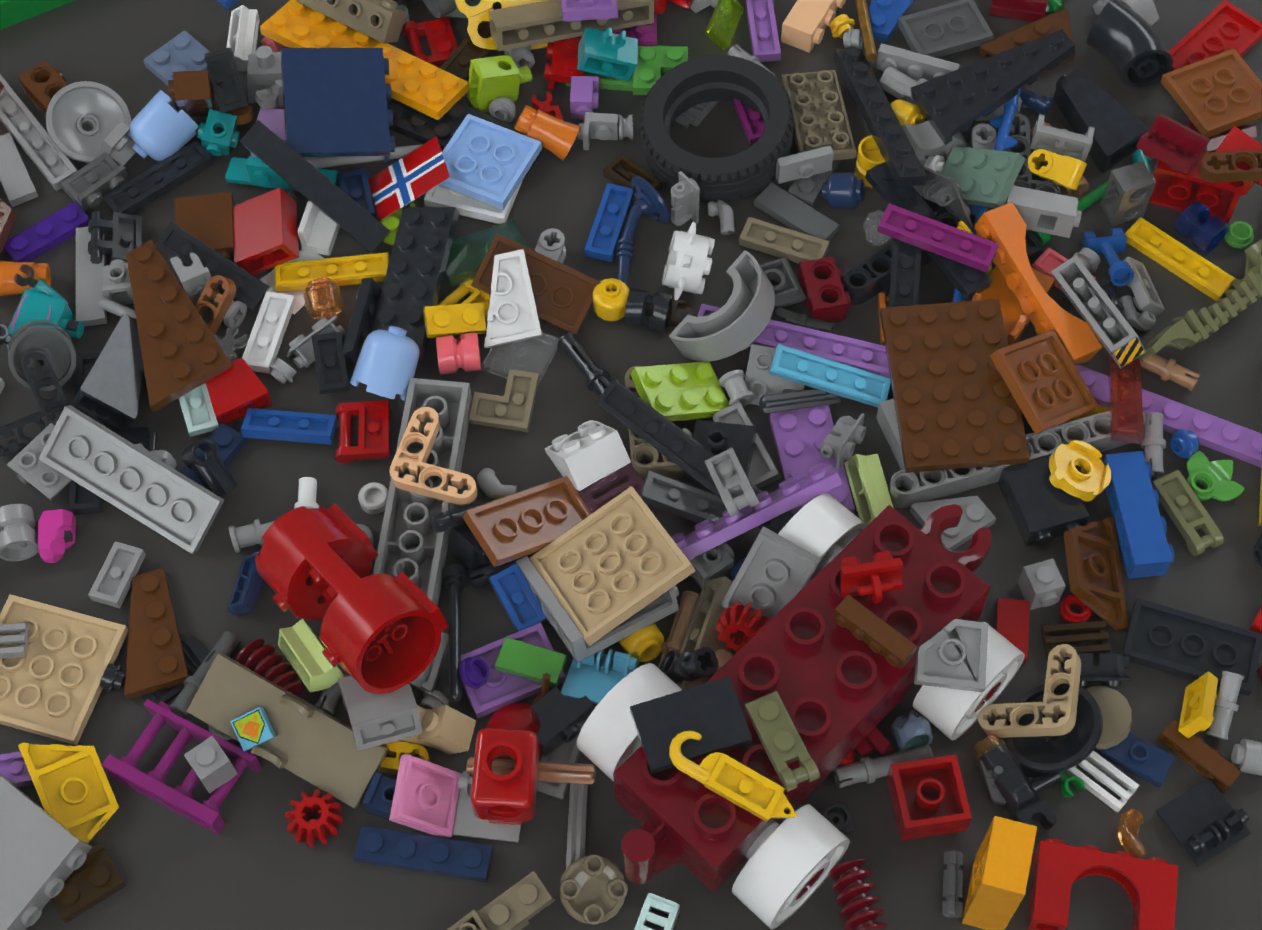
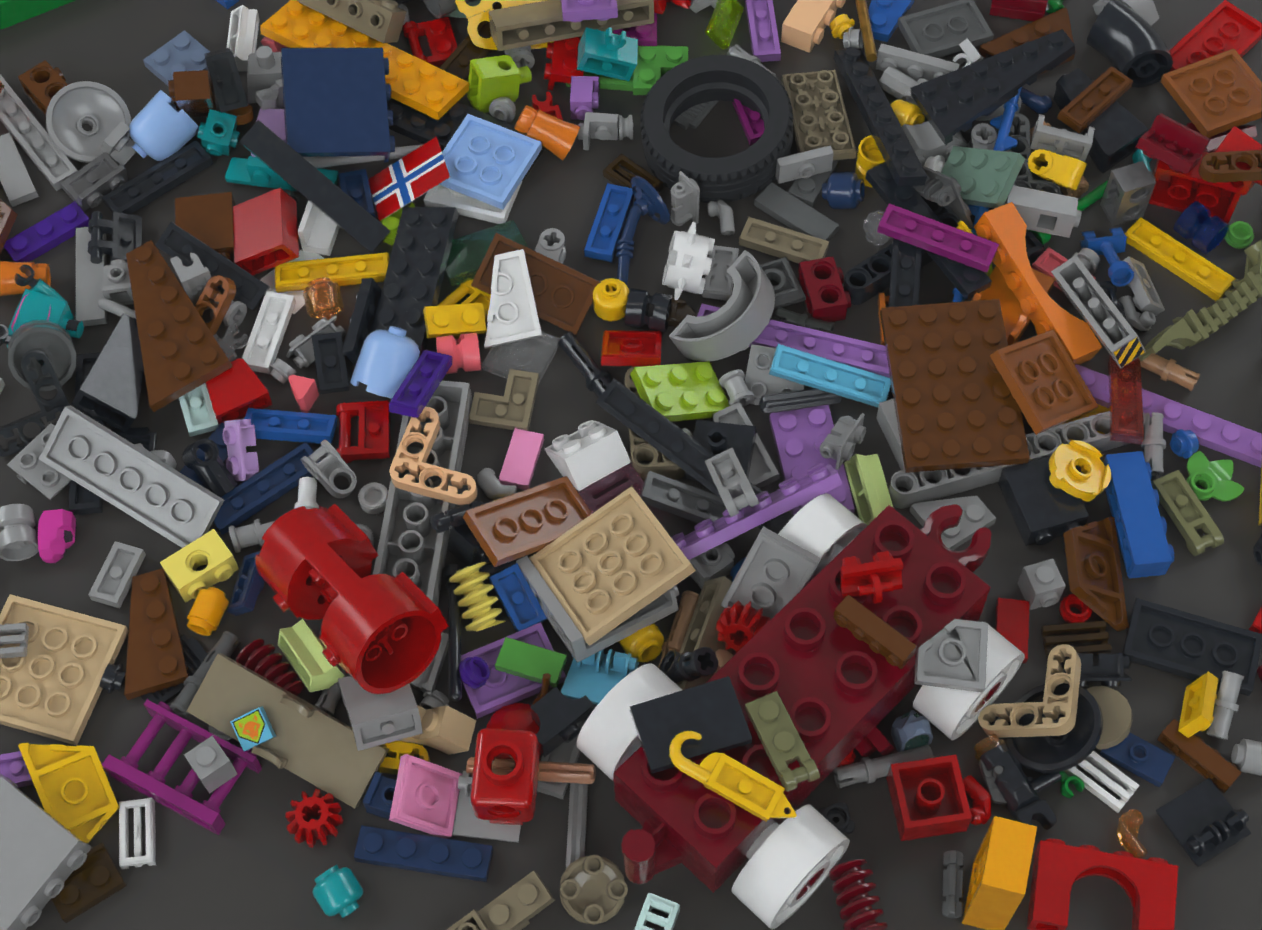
(138, 860): none -> white tile
(207, 551): none -> light yellow brick
(207, 611): none -> light orange brick
(237, 436): none -> lavender hinge
(262, 489): none -> dark blue plate
(304, 391): none -> coral slope
(329, 468): none -> light grey piece
(337, 891): none -> teal head
(420, 384): none -> dark purple tile
(476, 598): none -> light yellow piece
(521, 458): none -> bright pink tile
(631, 348): none -> red plate
(718, 283): none -> light grey plate
(970, 54): none -> light grey tile
(981, 801): none -> red arm
(1095, 99): none -> reddish brown tile

